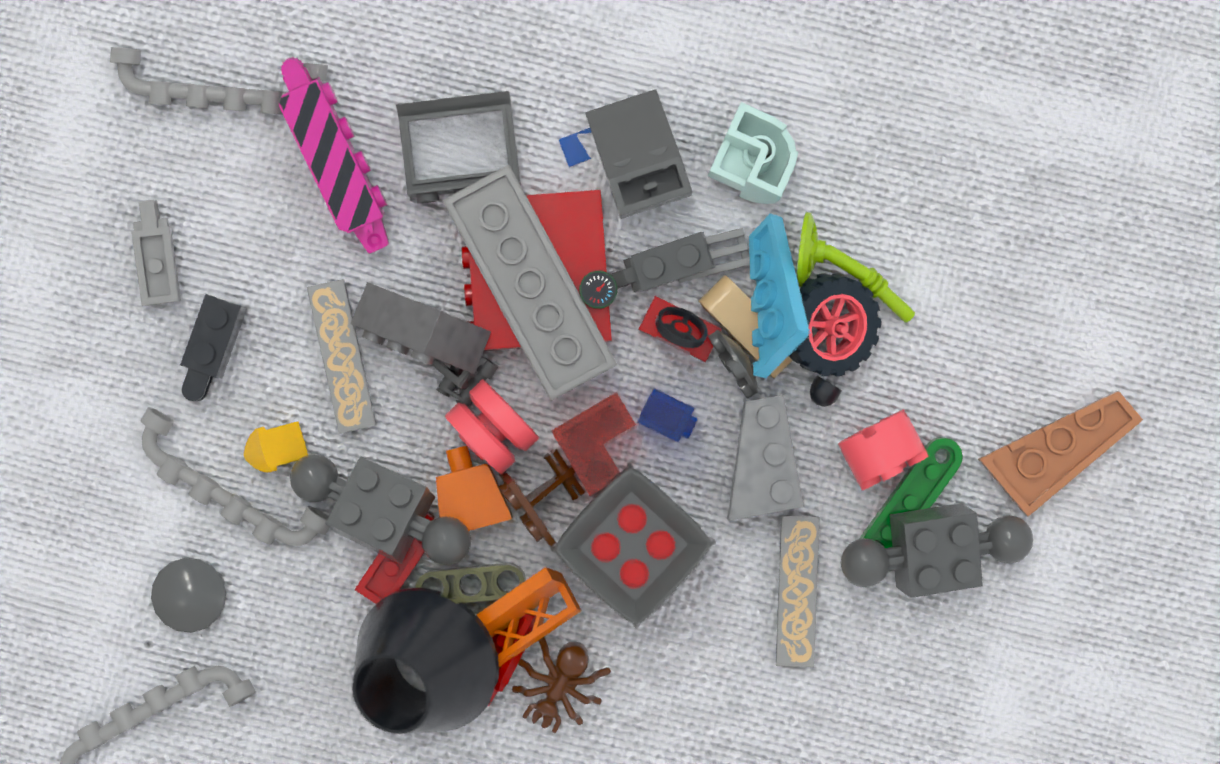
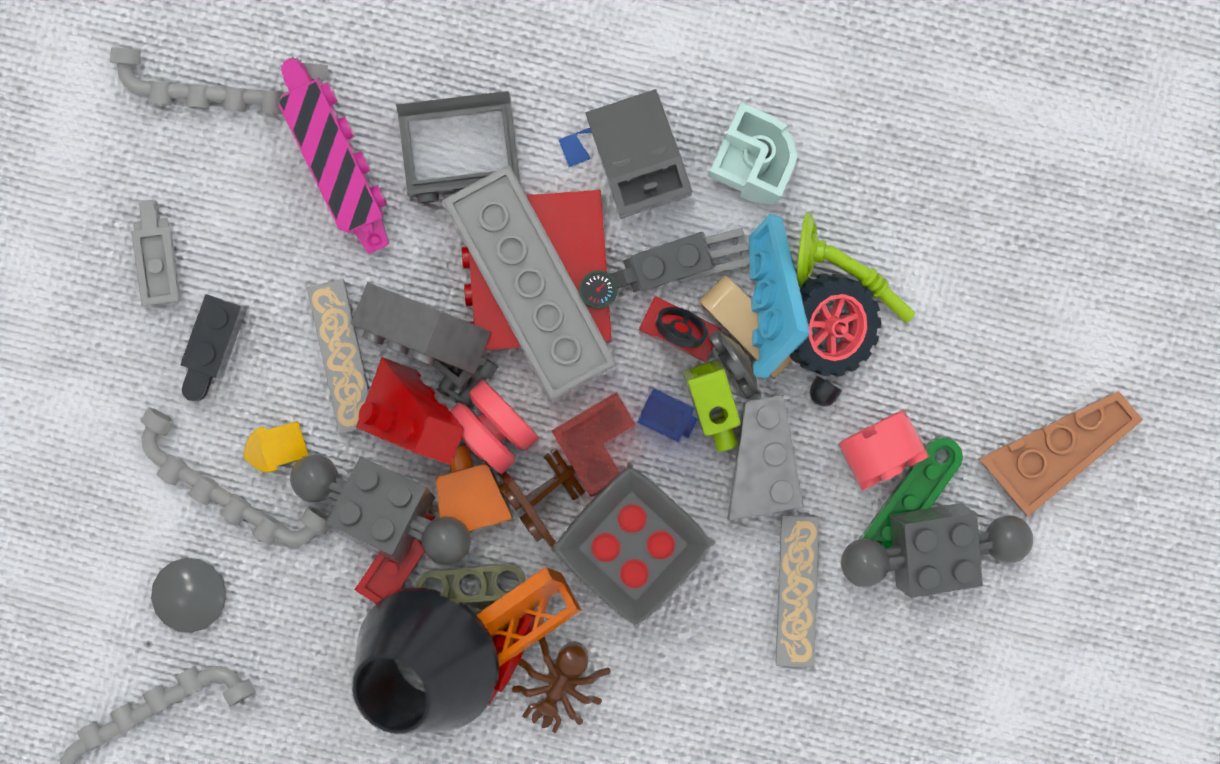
(408, 413): none -> red wedge
(708, 390): none -> lime torso

